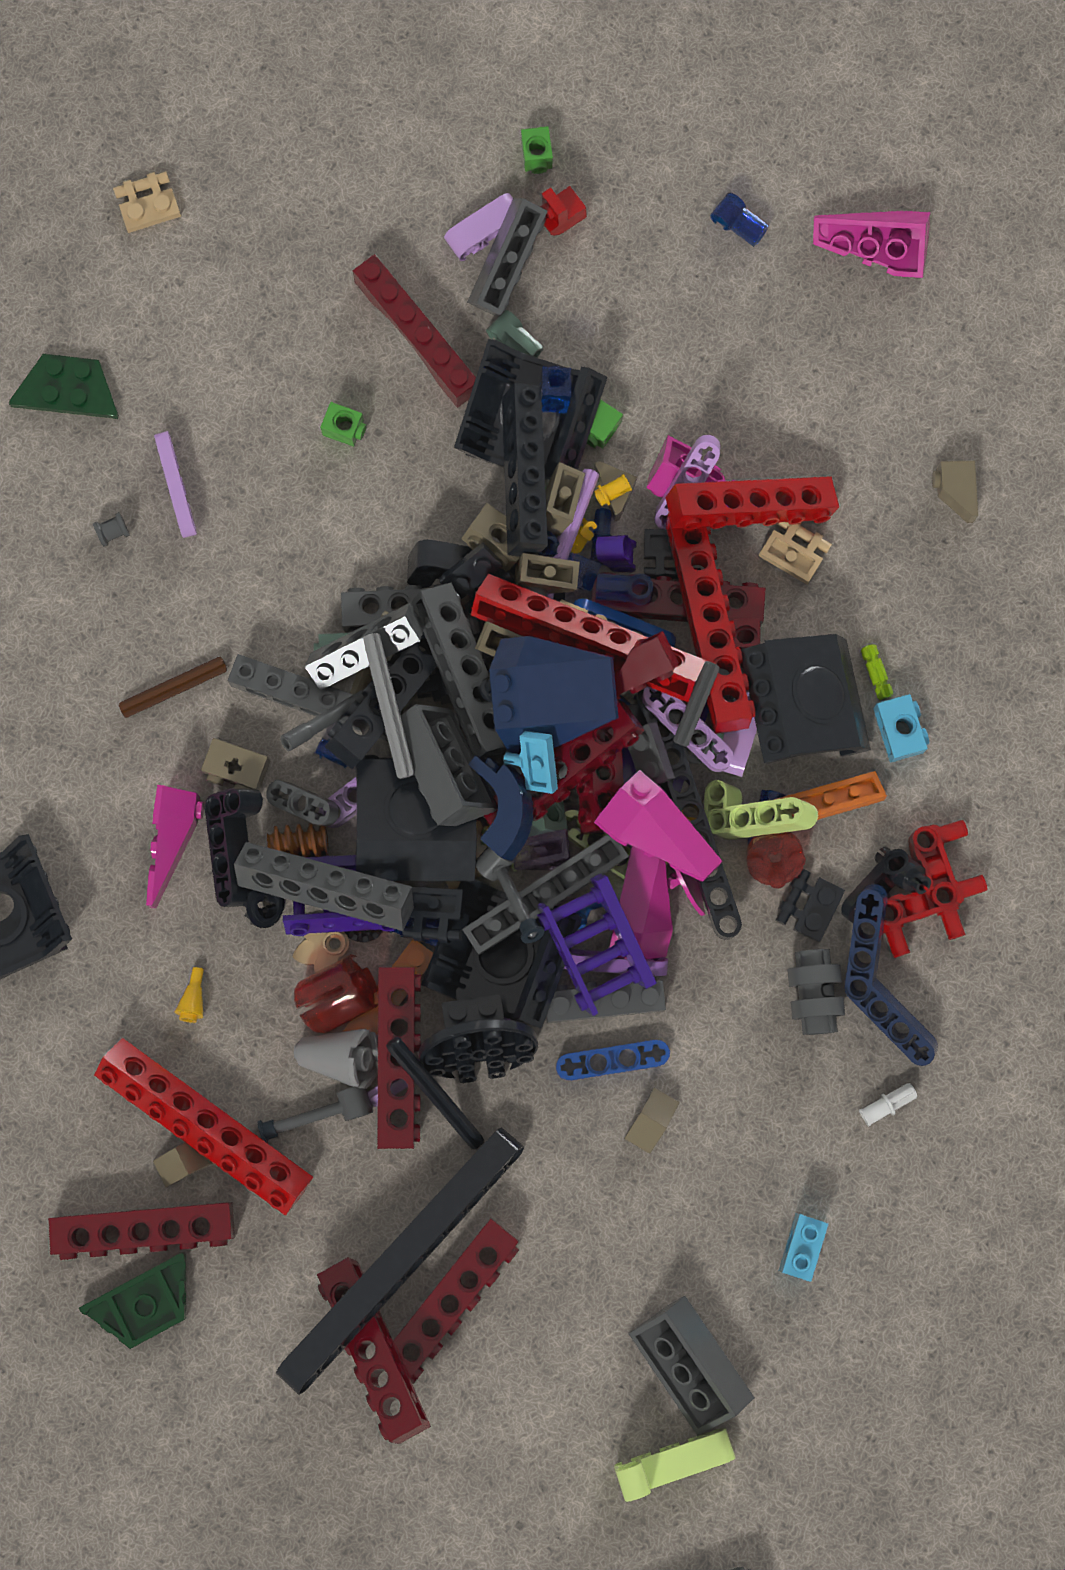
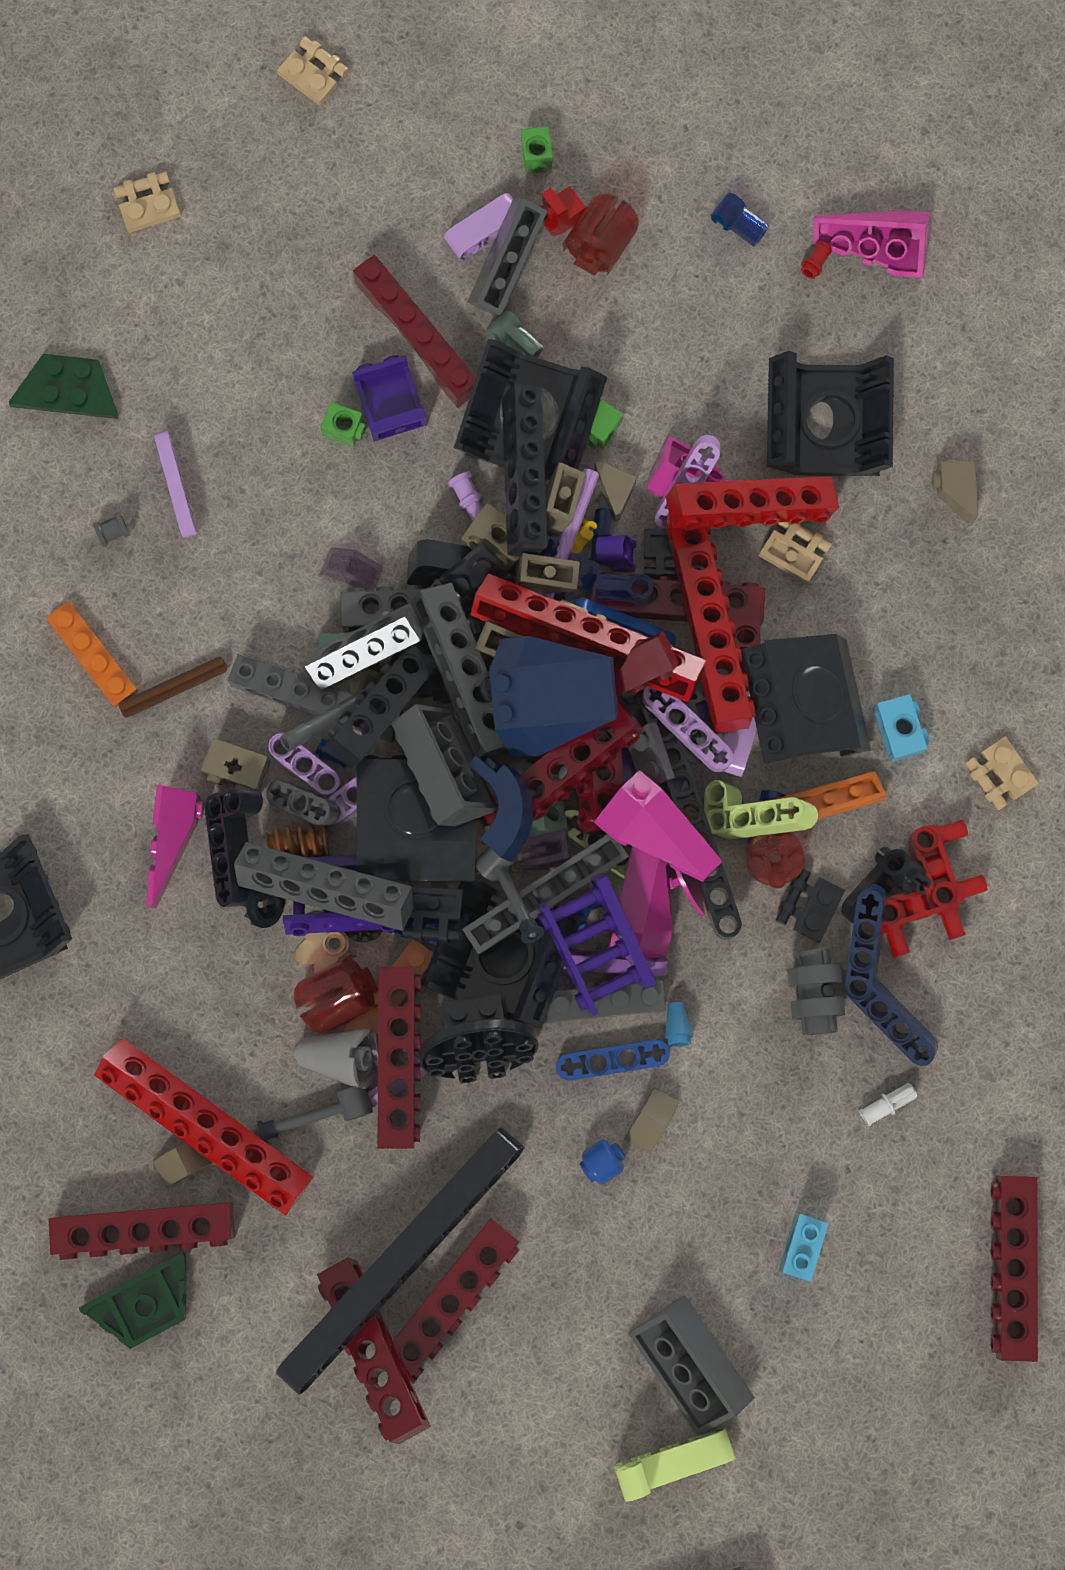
(91, 654): none -> orange plate
(191, 1003): yellow cone -> none
(306, 76): none -> tan plate
(314, 776): none -> lavender beam
(352, 568): none -> clear purple slope
(388, 705): light grey axle -> none
(389, 397): none -> dark purple panel
(435, 1092): black axle -> none
(469, 497): none -> lavender pin
(536, 762): medium azure plate -> none
(556, 398): clear blue brick -> none
(601, 233): none -> clear red cylinder
(602, 1161): none -> blue head
(612, 490): yellow pin -> none
(678, 1029): none -> dark azure cone
(696, 704): dark grey axle -> none
(812, 265): none -> red pin
(861, 412): none -> black panel
(876, 672): lime axle -> none
(1007, 767): none -> tan plate
(1025, 1344): none -> dark red brick

